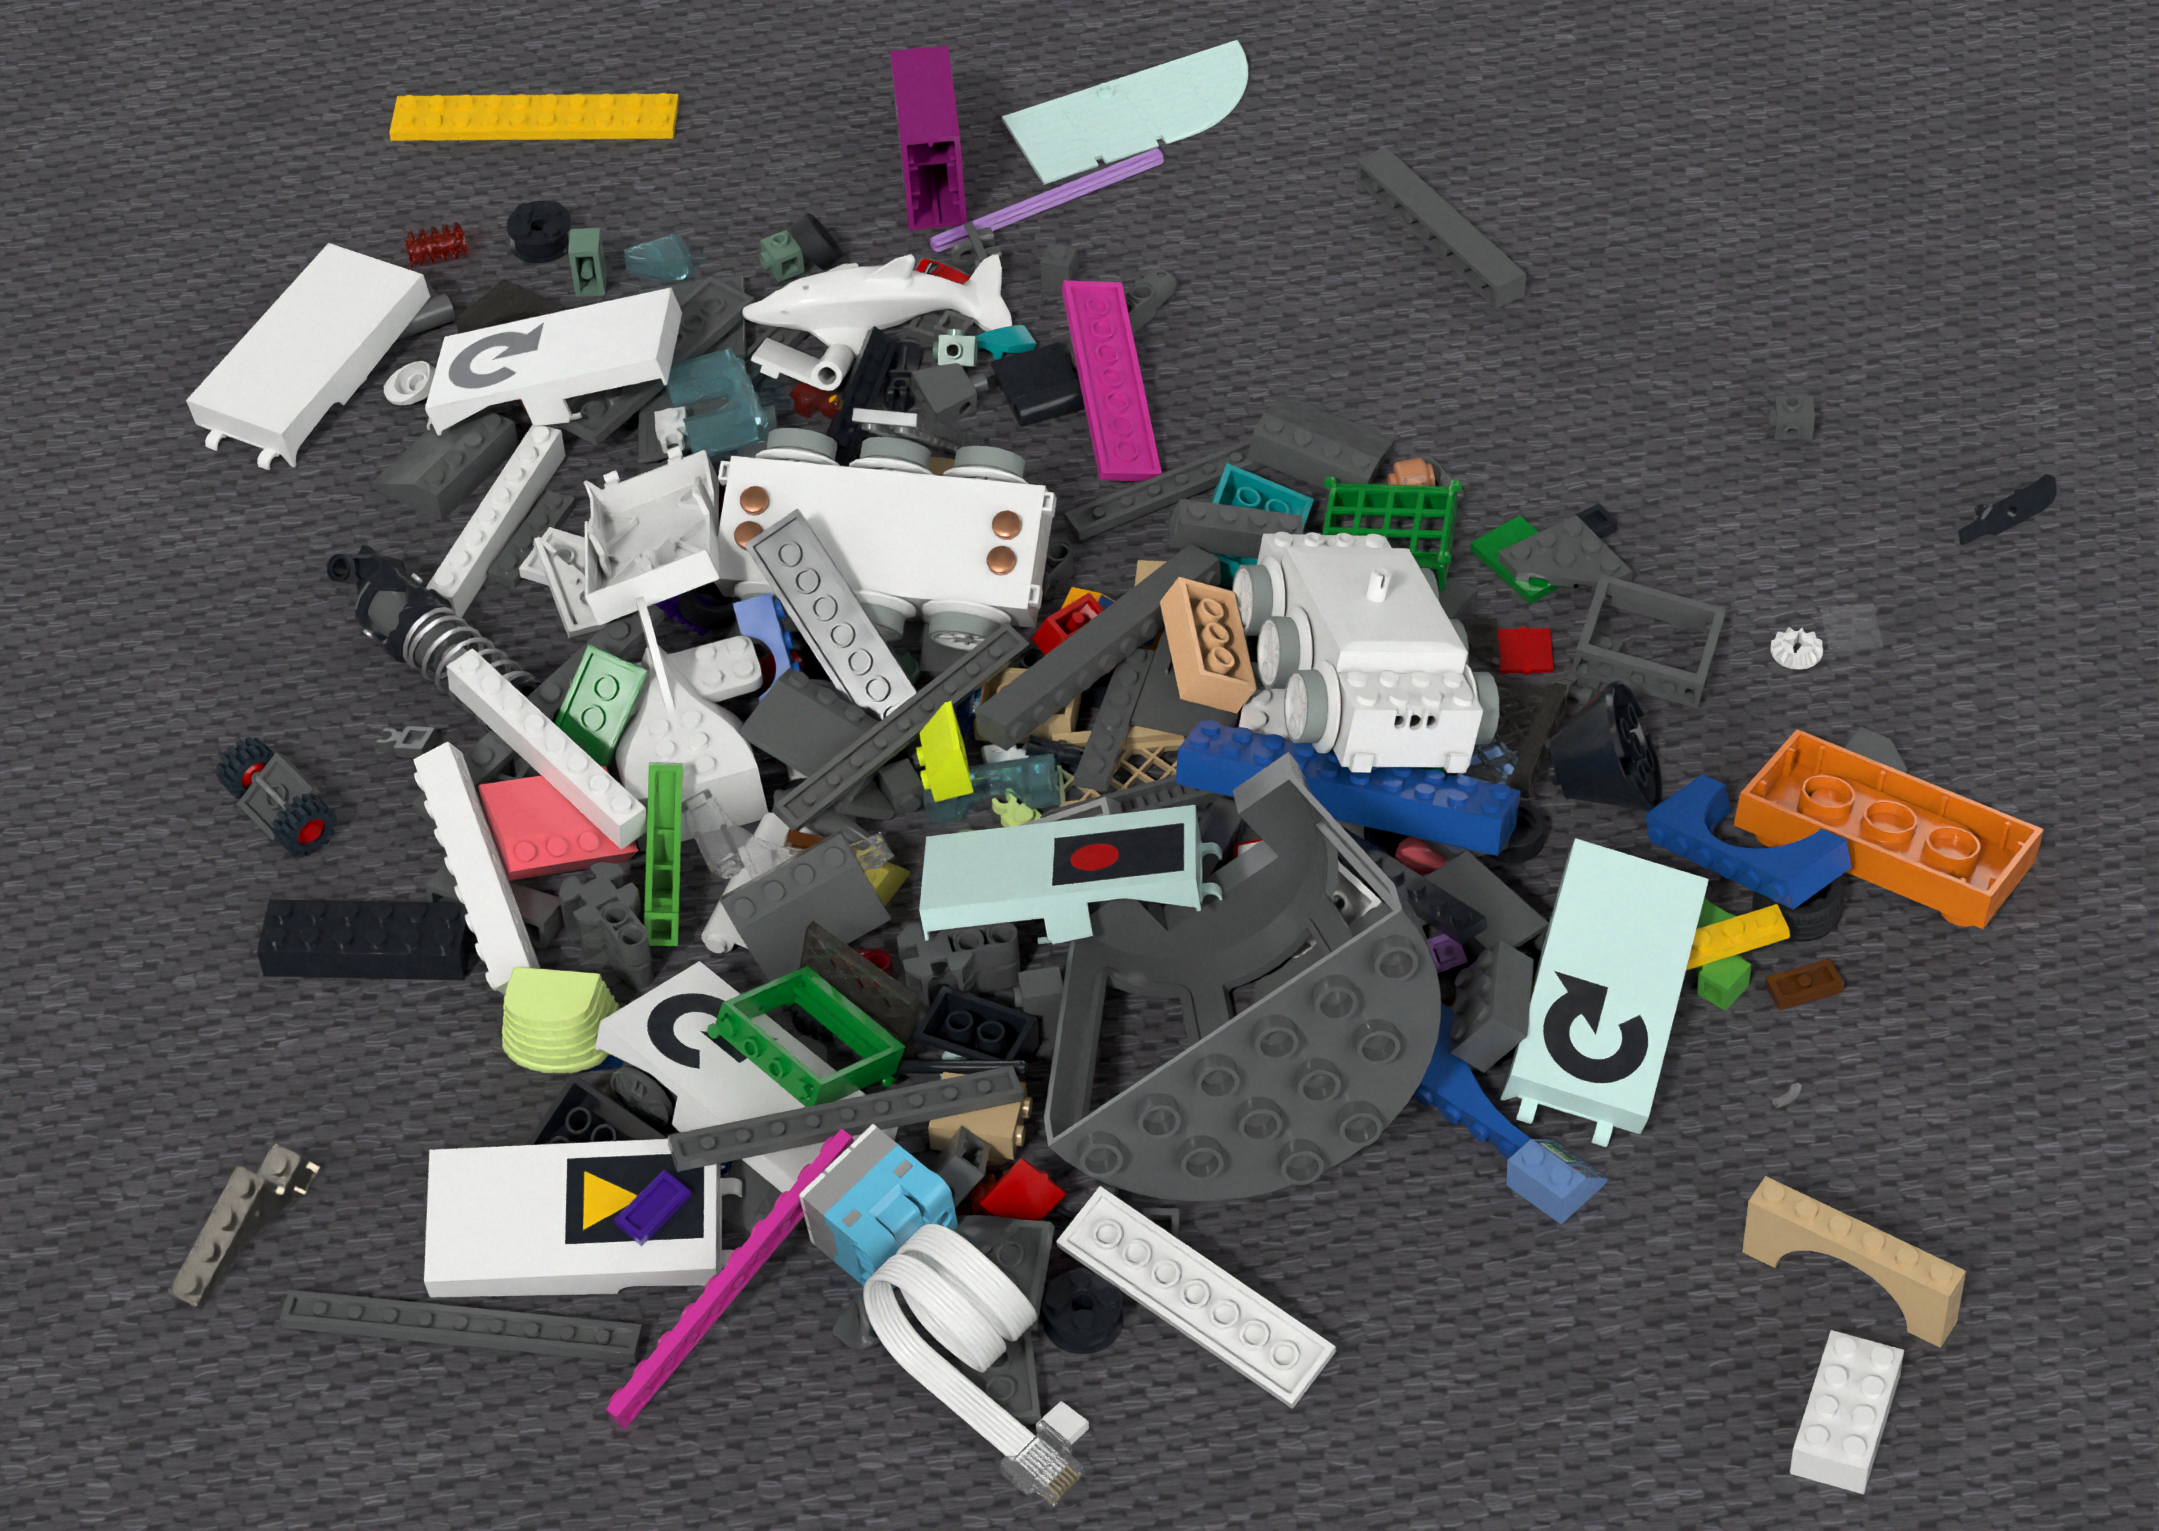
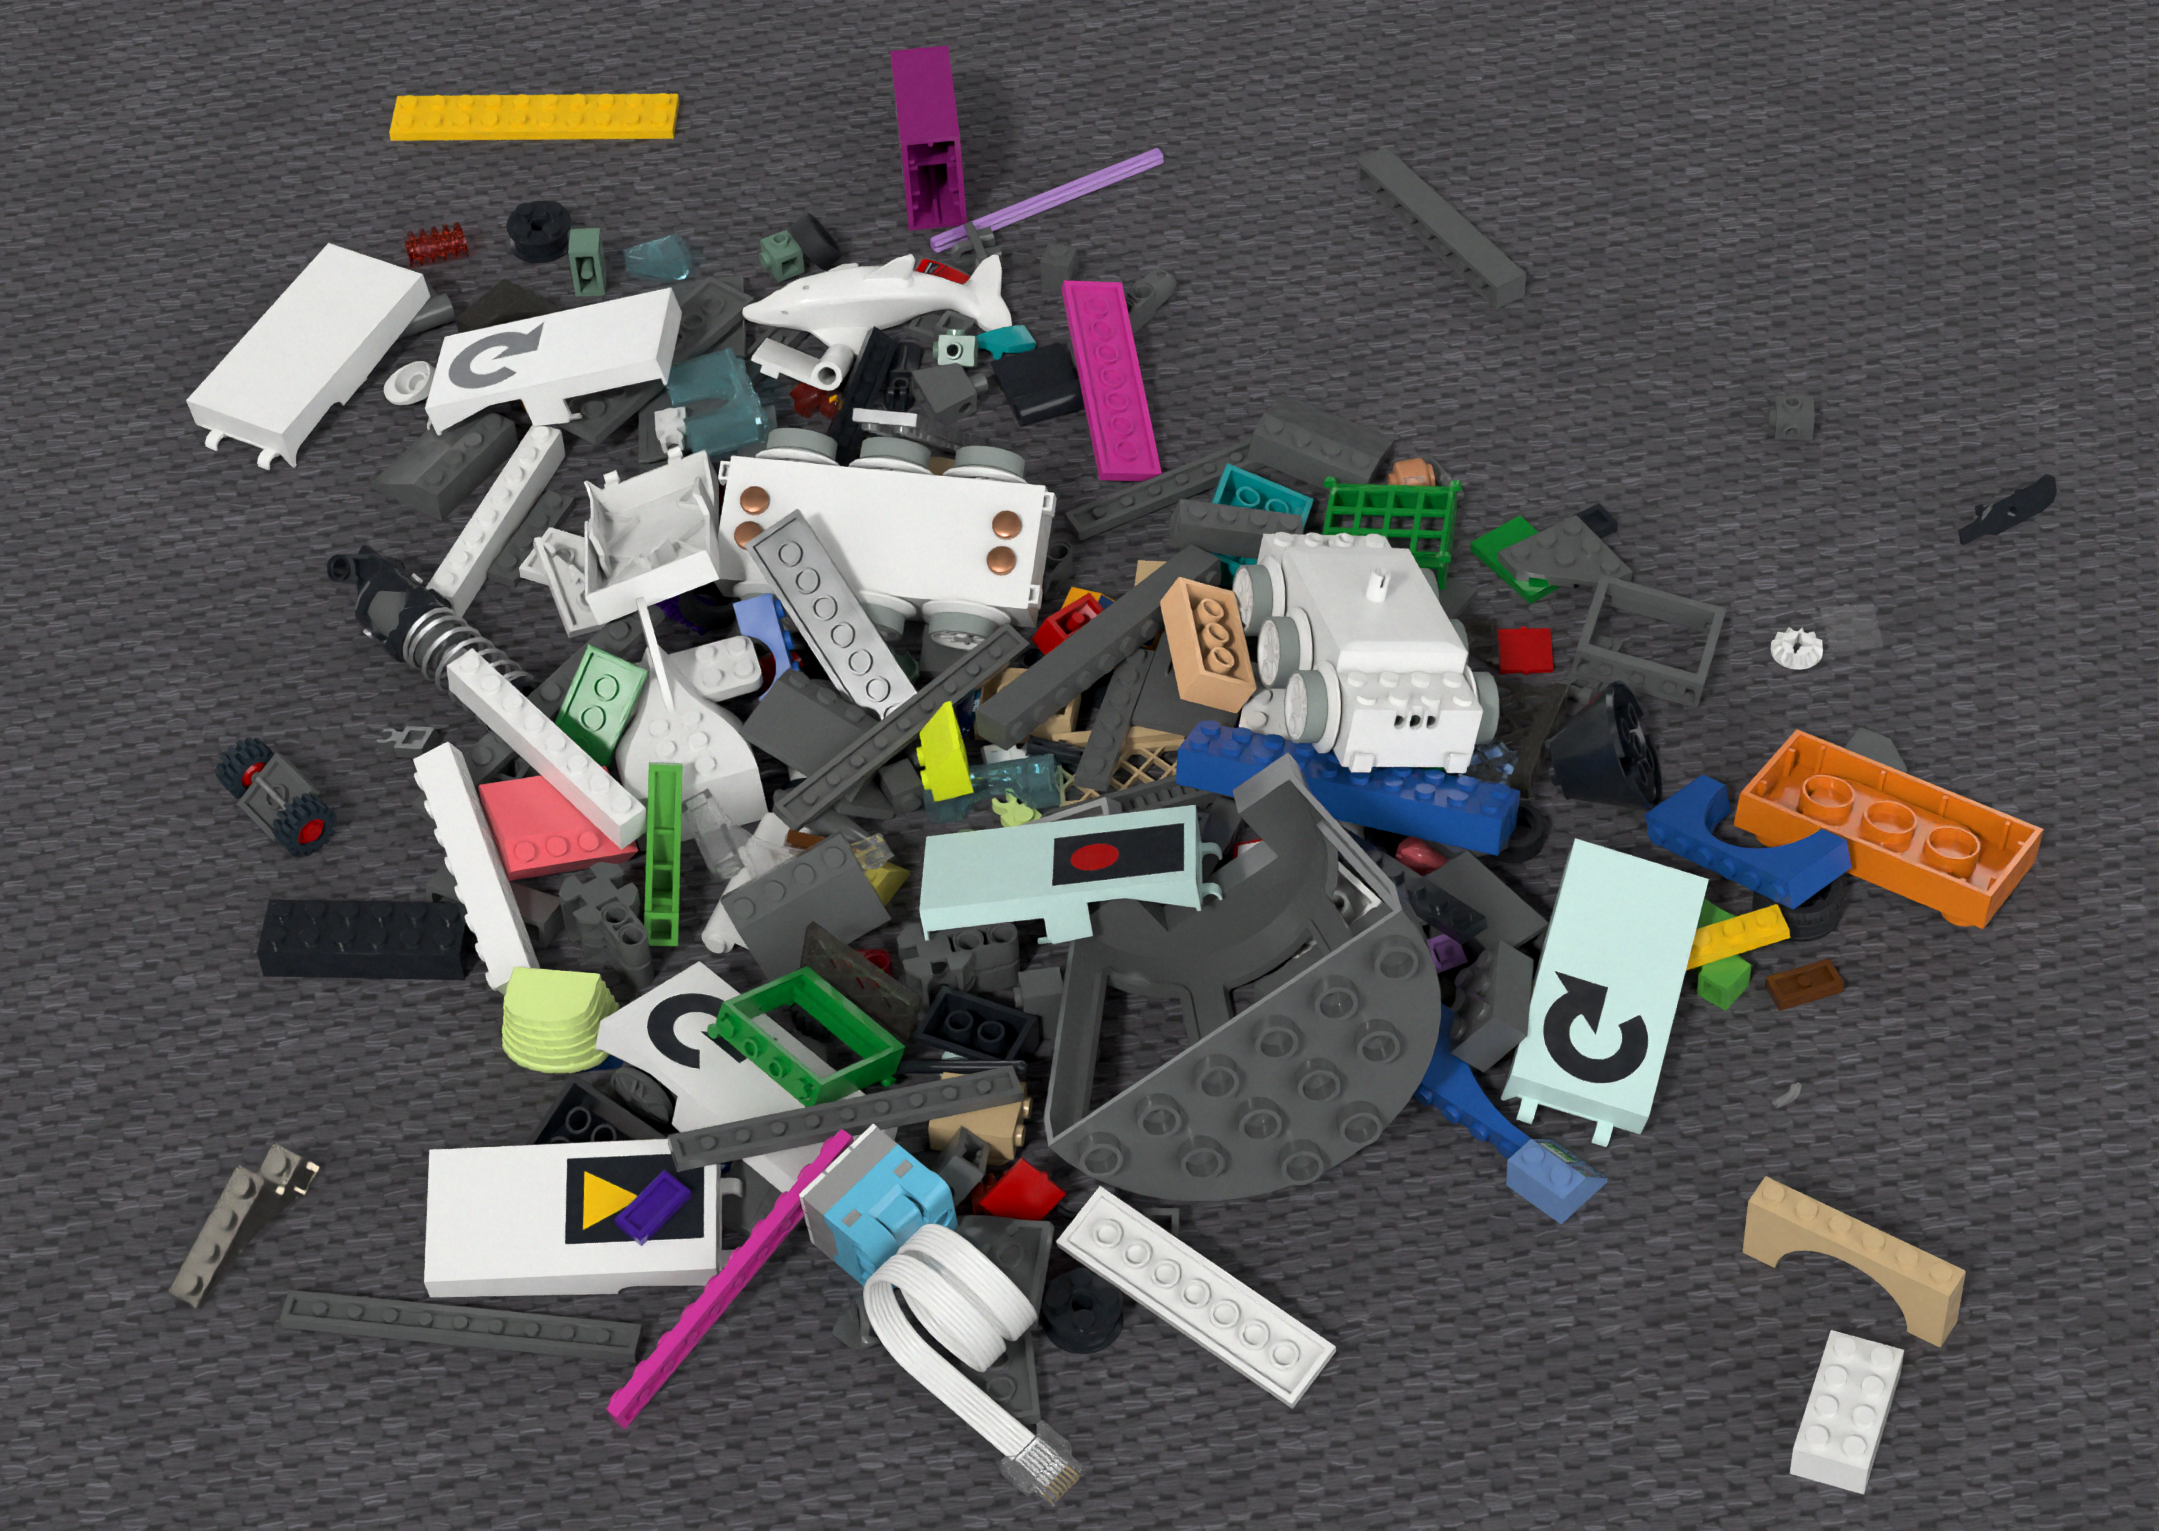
(1066, 1422): white tile -> none
(1130, 113): light aqua door -> none

